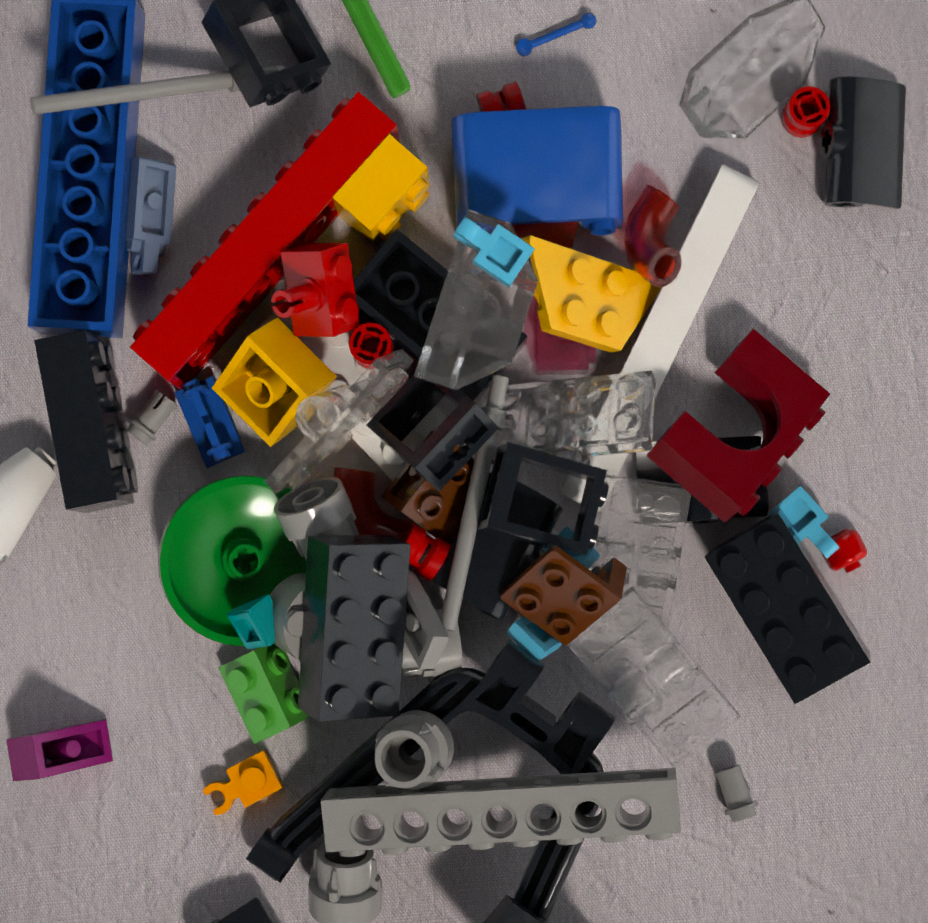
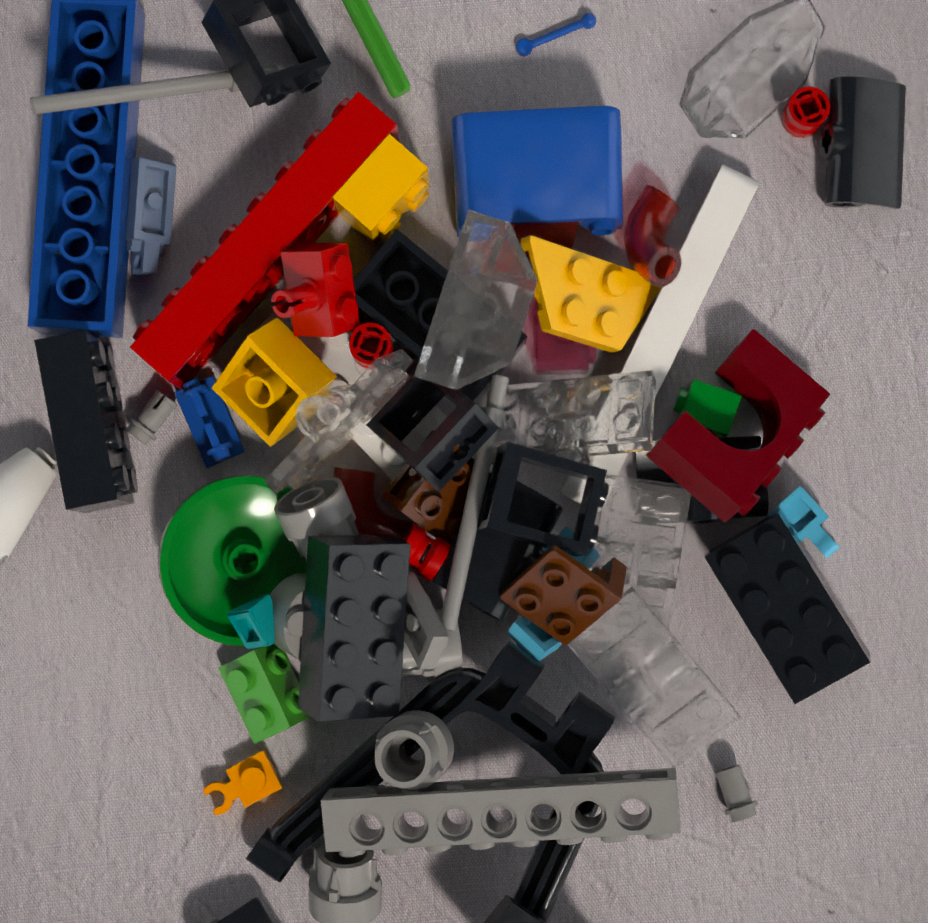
(59, 750): magenta slope -> none
(499, 253): medium azure plate -> none
(509, 95): red wheel -> none
(708, 405): none -> green brick
(850, 551): red piece -> none

